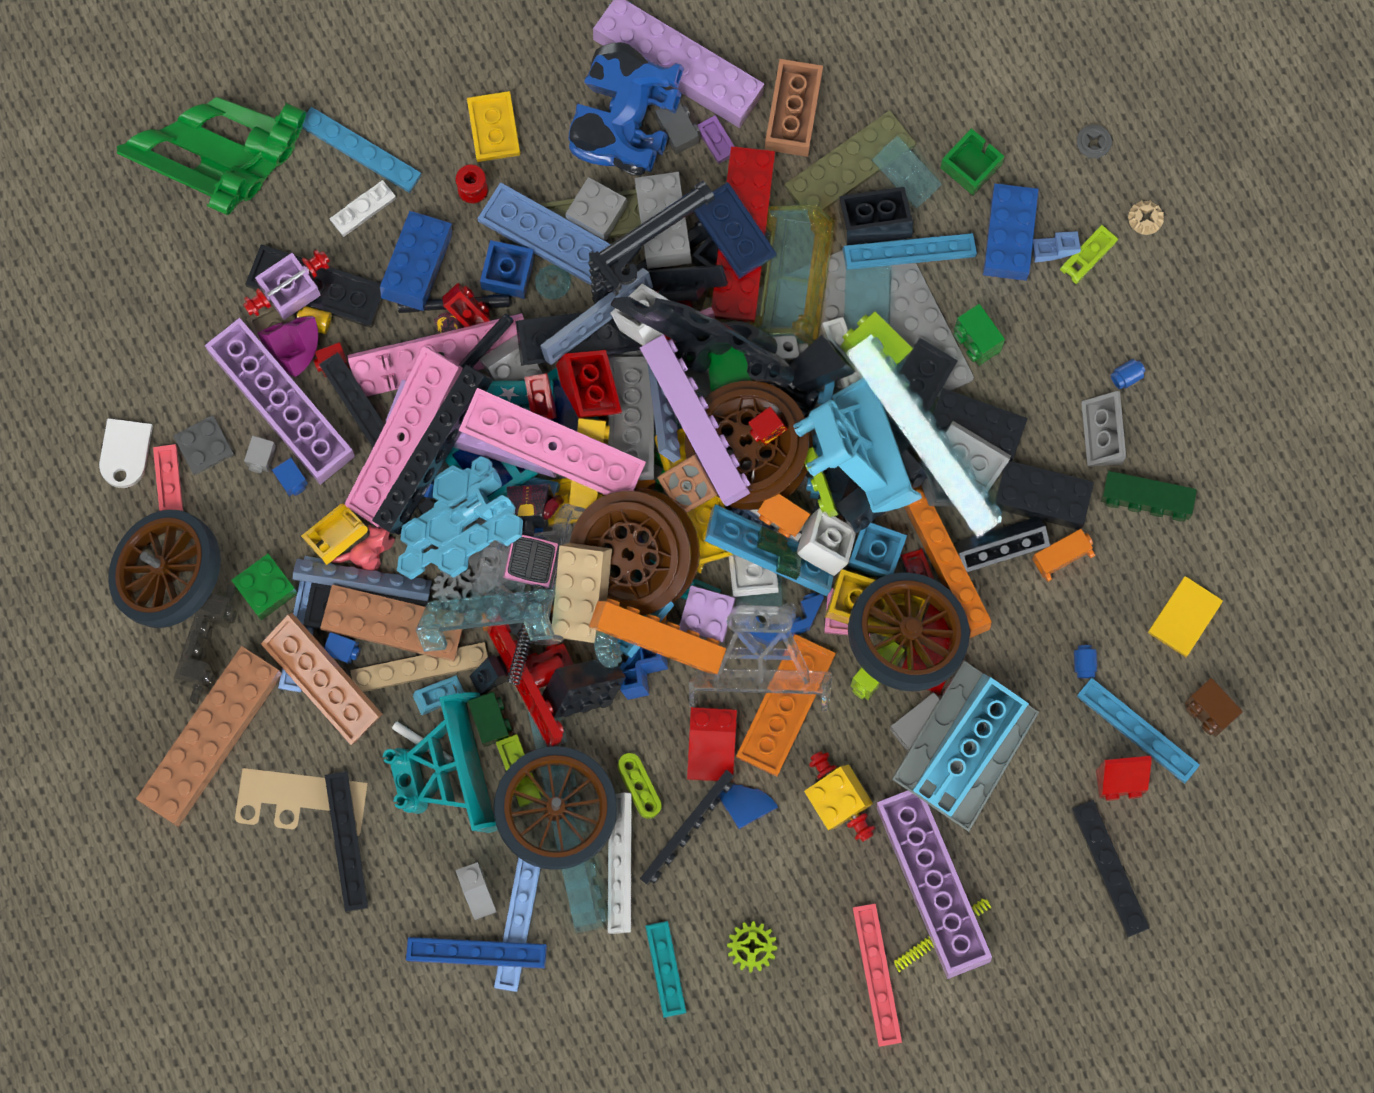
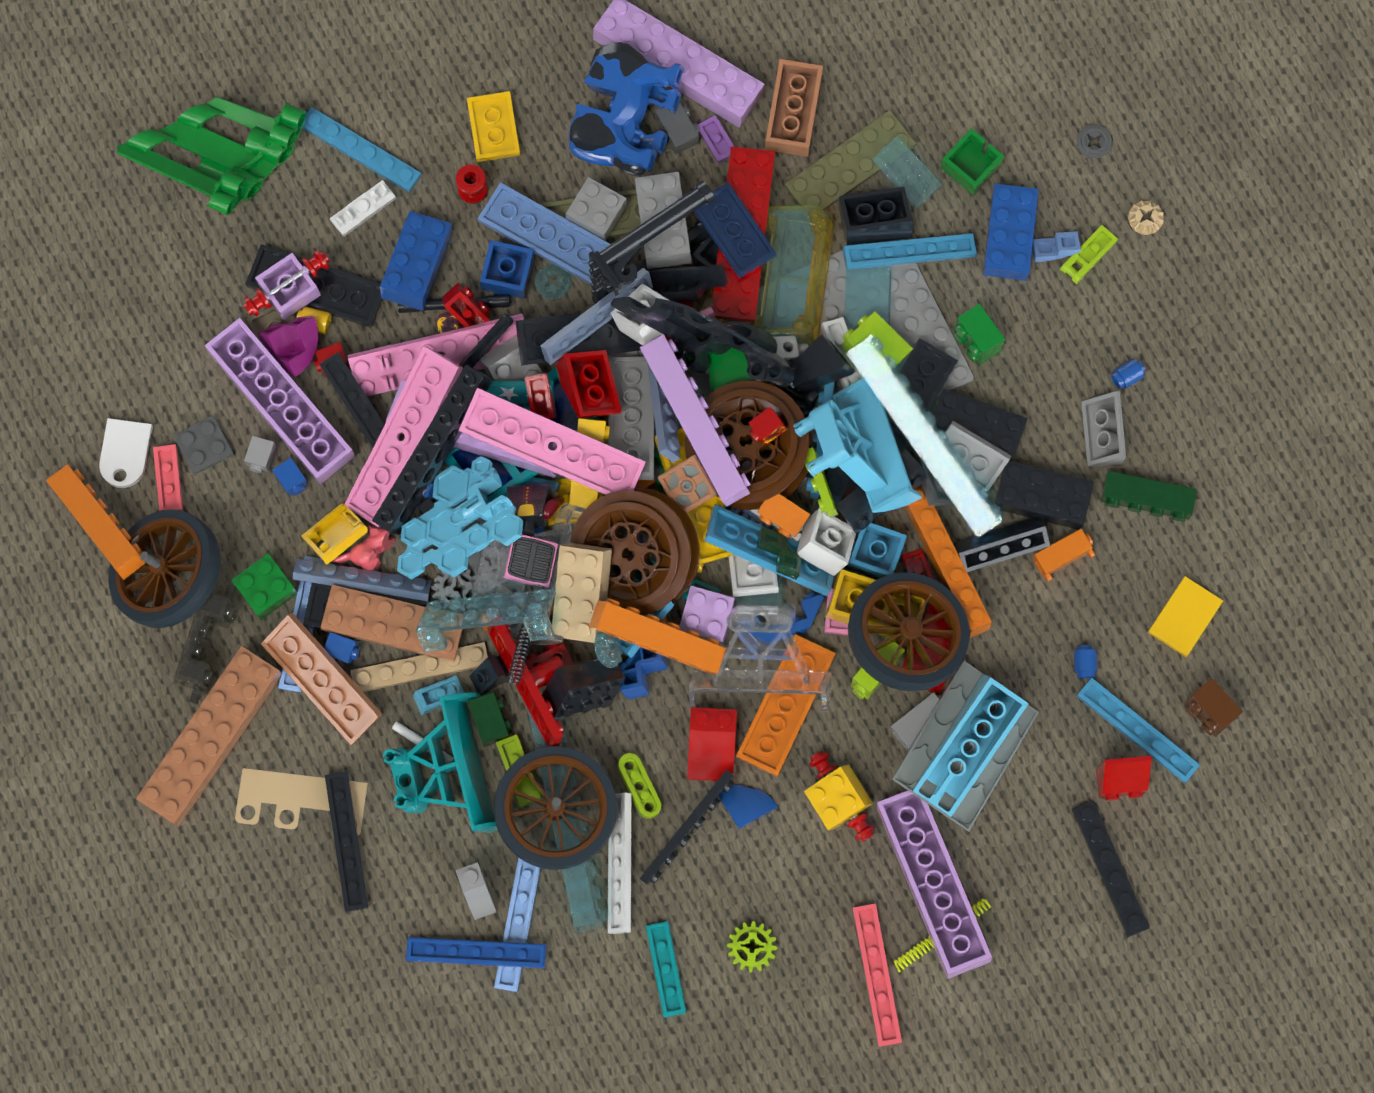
(95, 521): none -> orange brick

